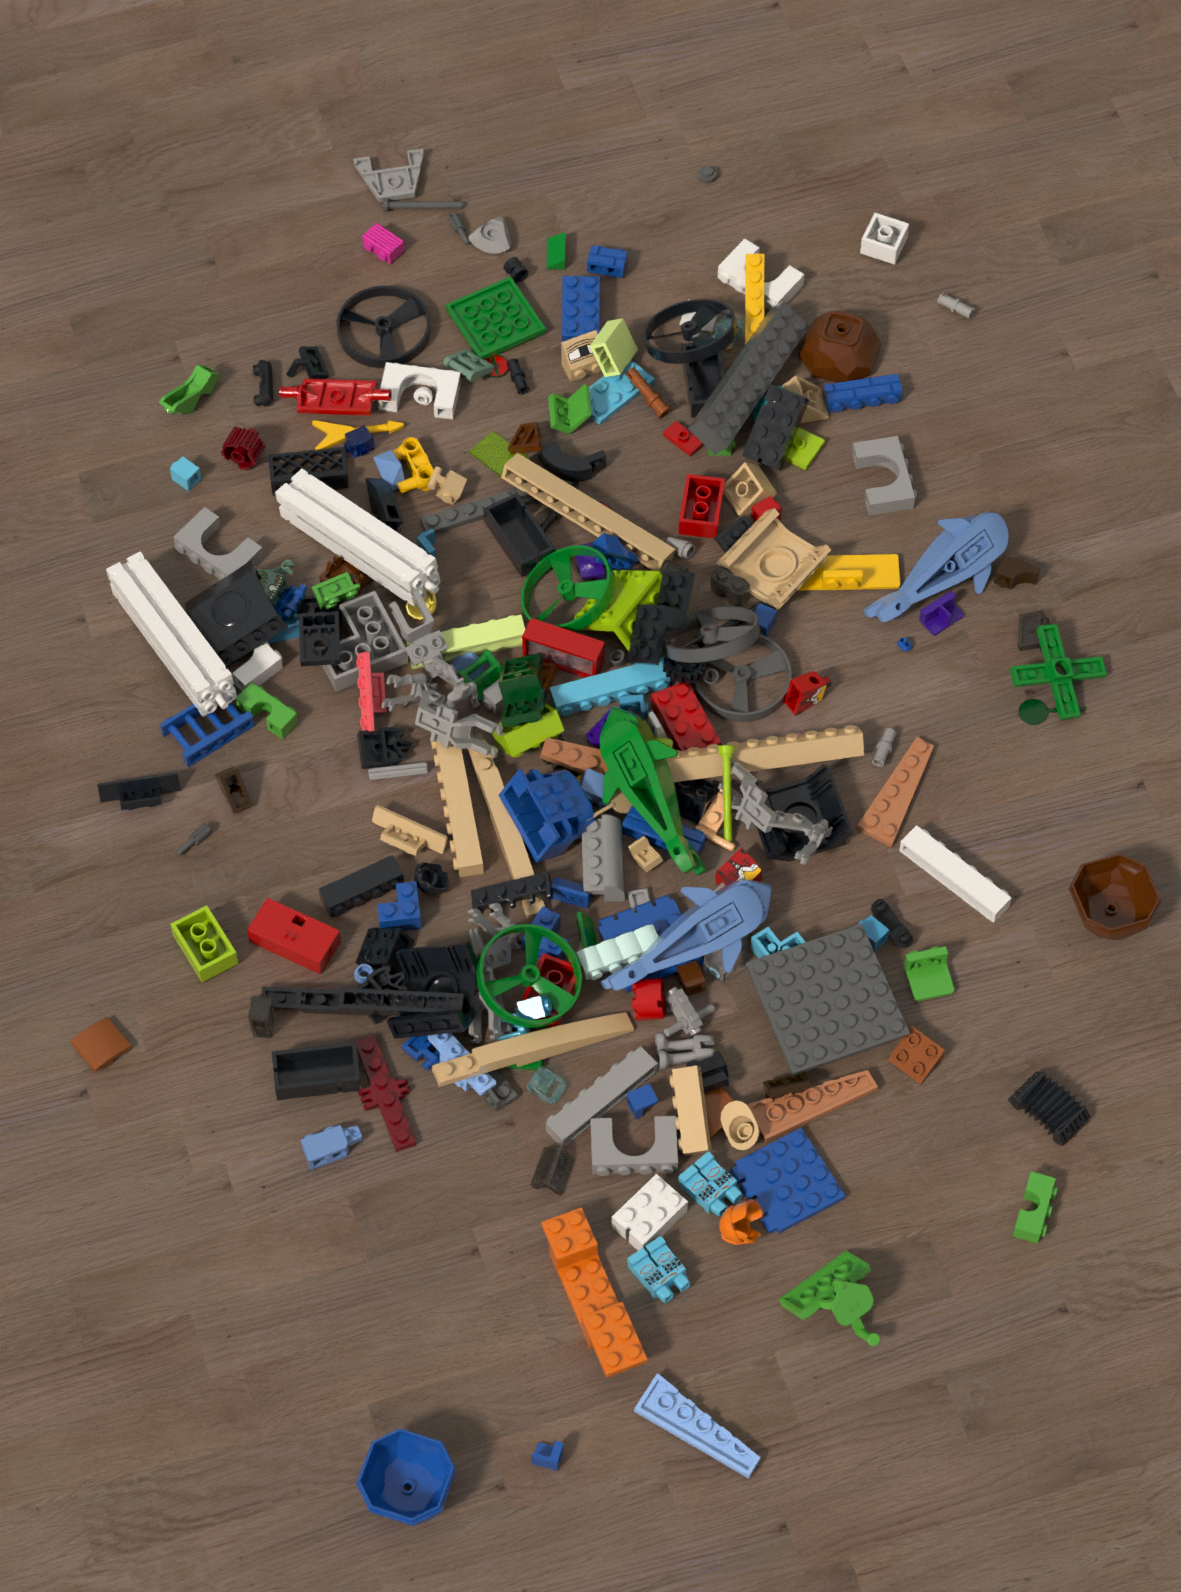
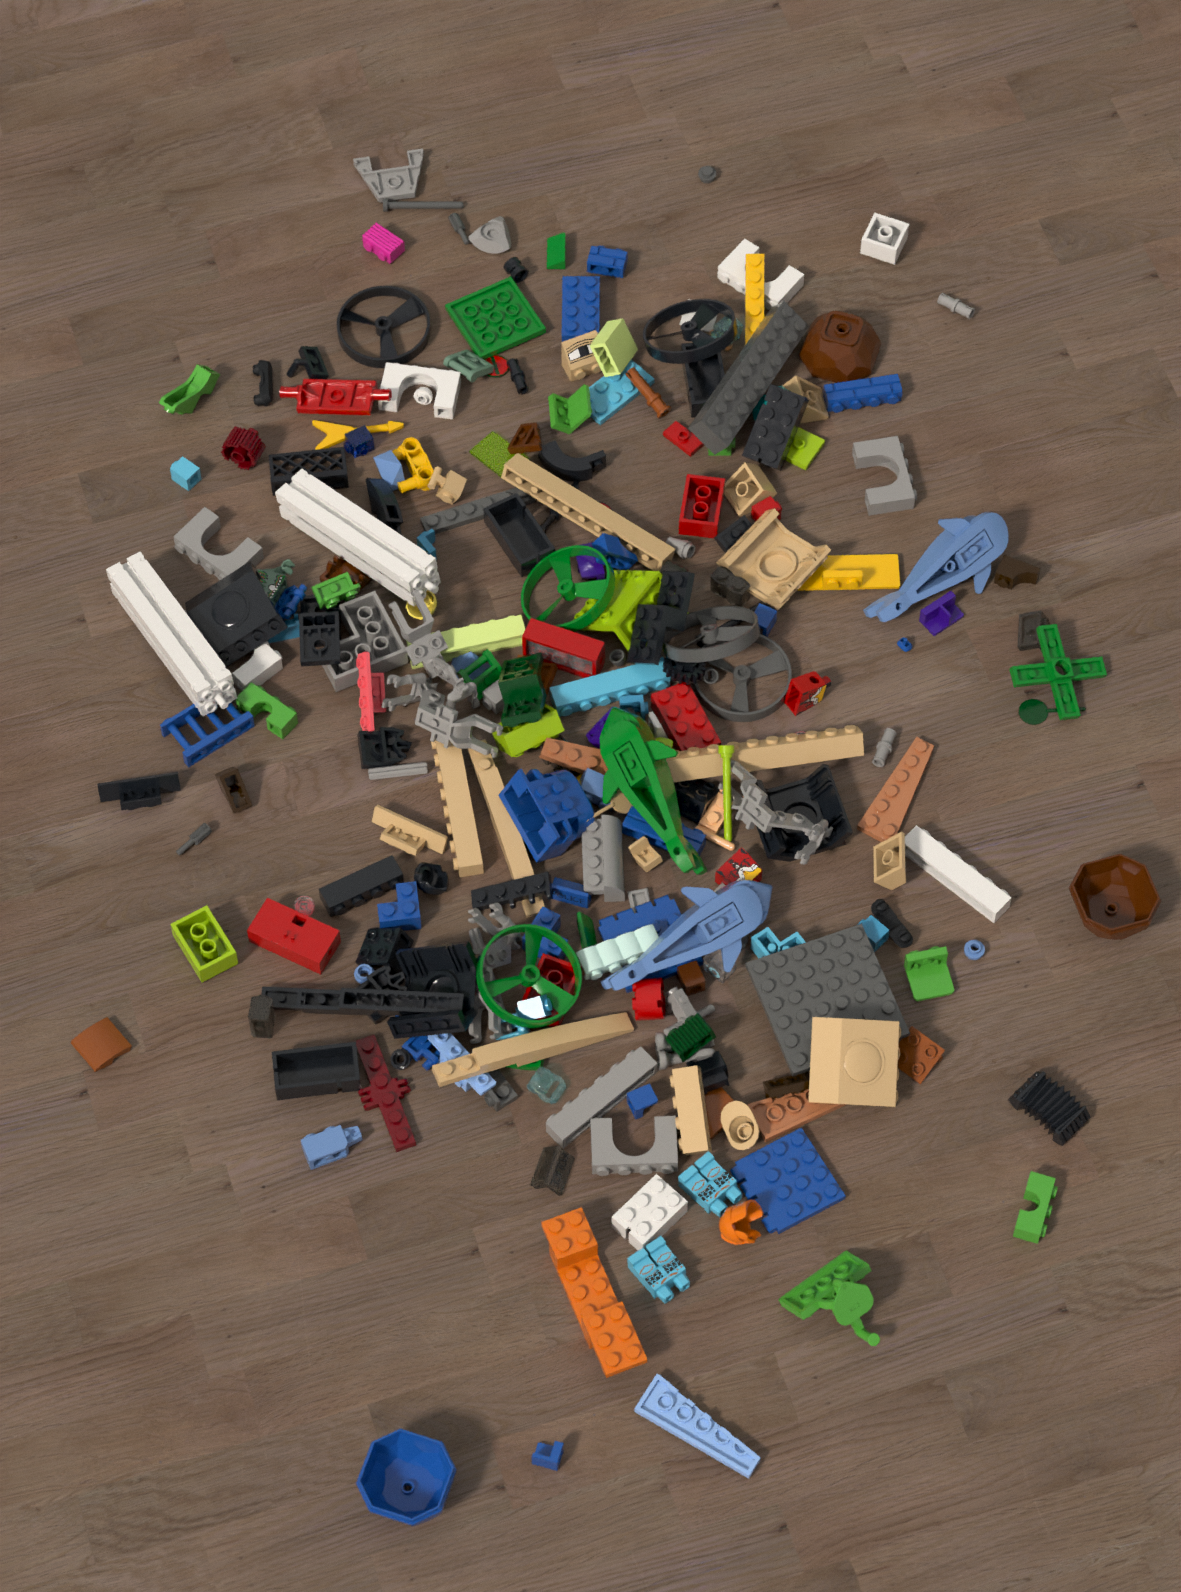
(304, 905): none -> clear tile
(395, 1059): none -> black plate
(690, 1037): none -> dark green brick
(854, 1061): none -> tan panel
(890, 862): none -> tan slope
(971, 954): none -> medium blue plate

